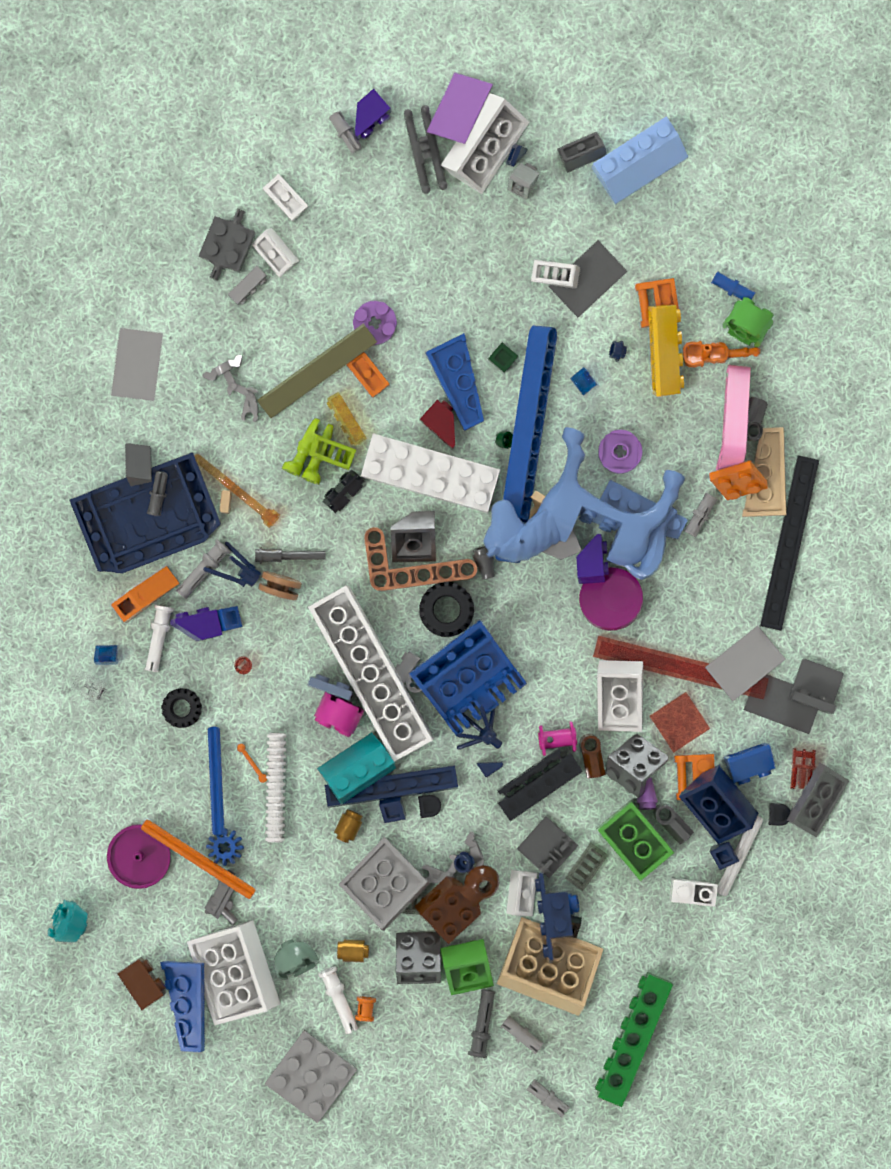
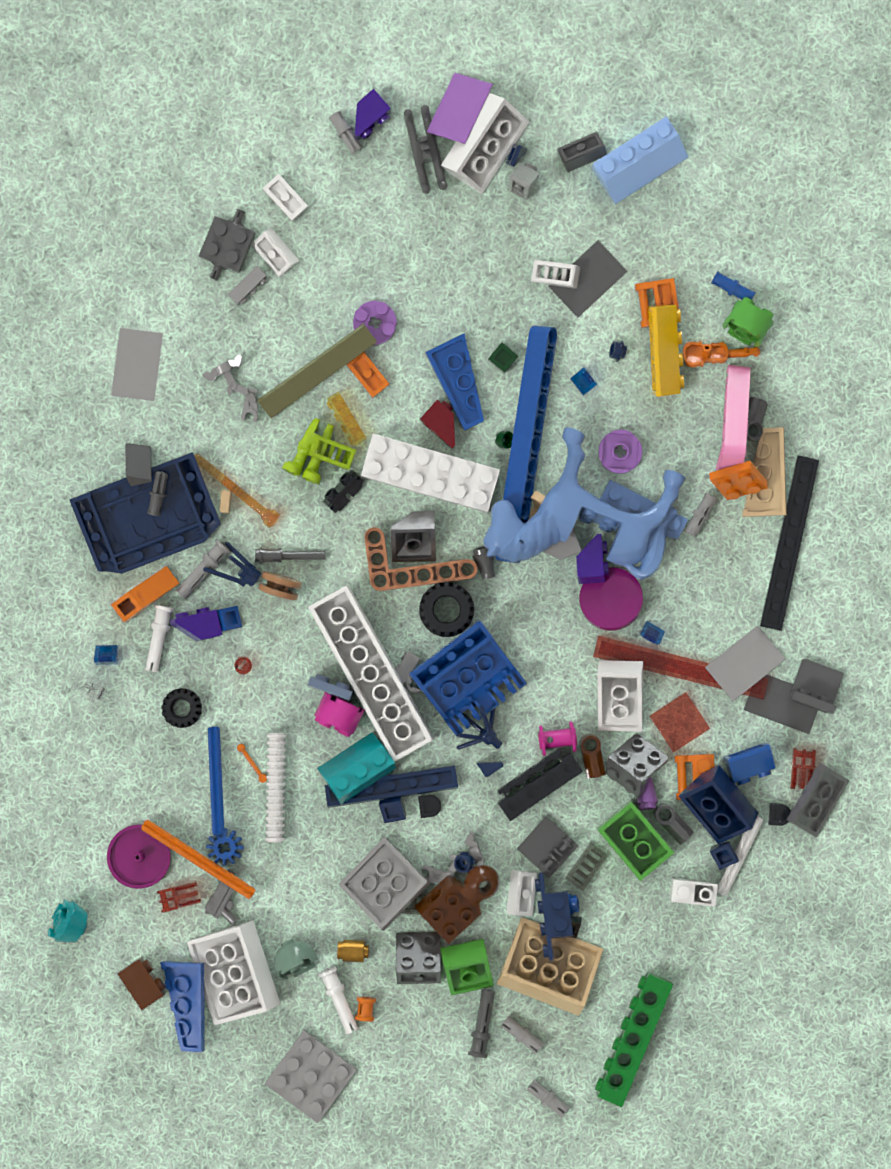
(177, 897): none -> clear red arm
(348, 826): pearl gold brick -> none
(652, 633): none -> clear blue slope

